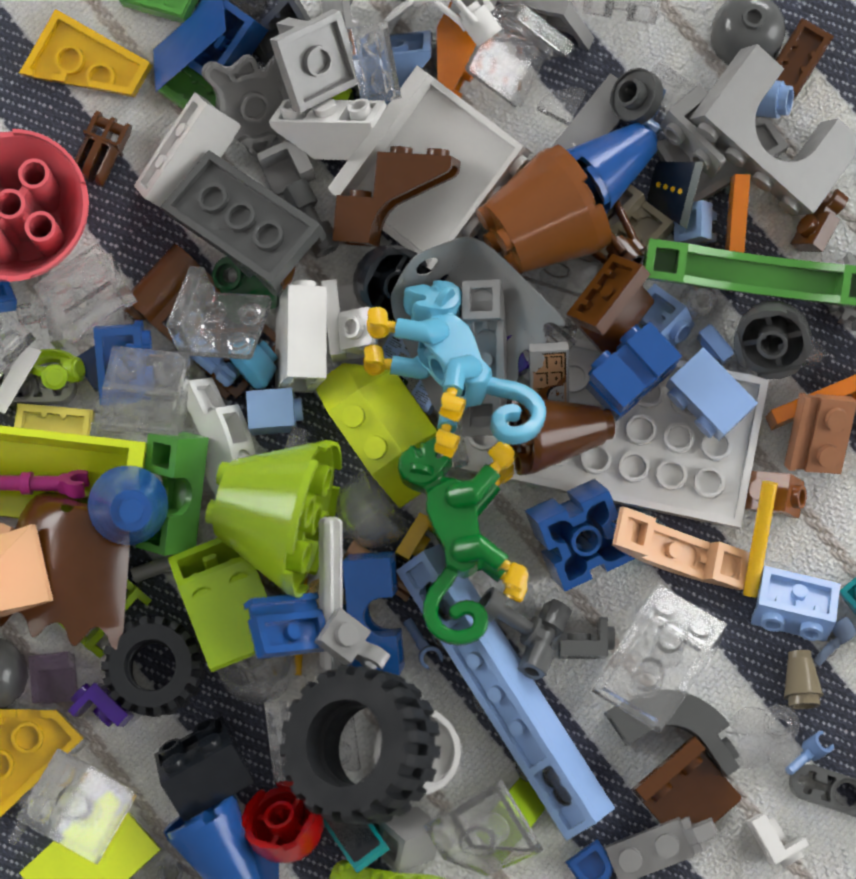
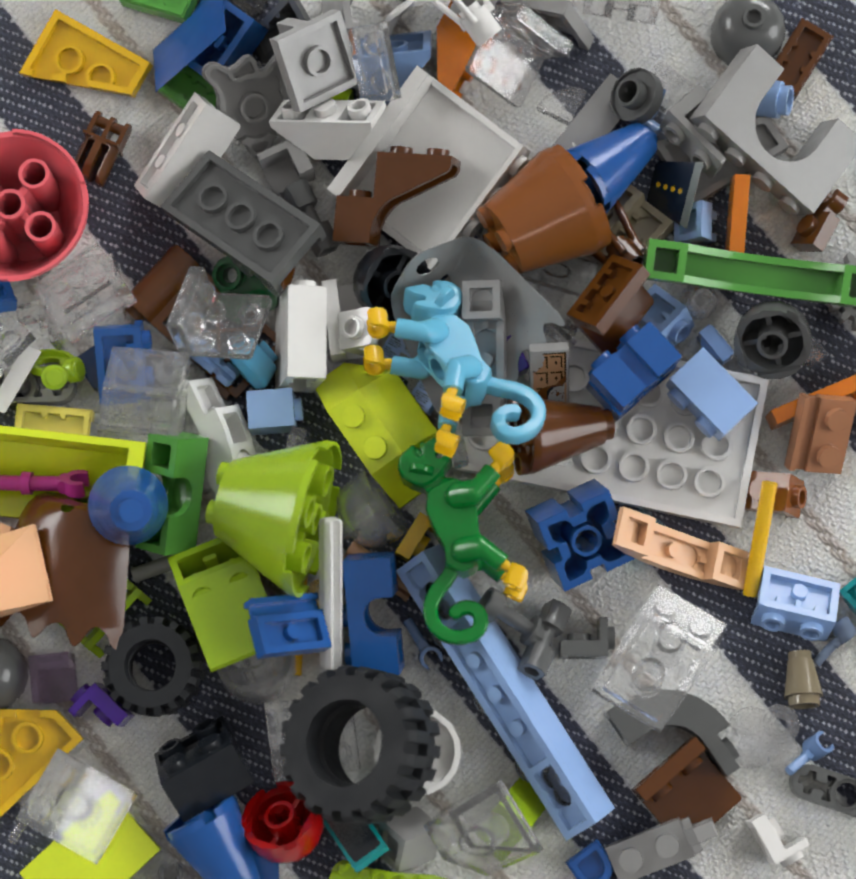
(345, 640): light grey plate -> none

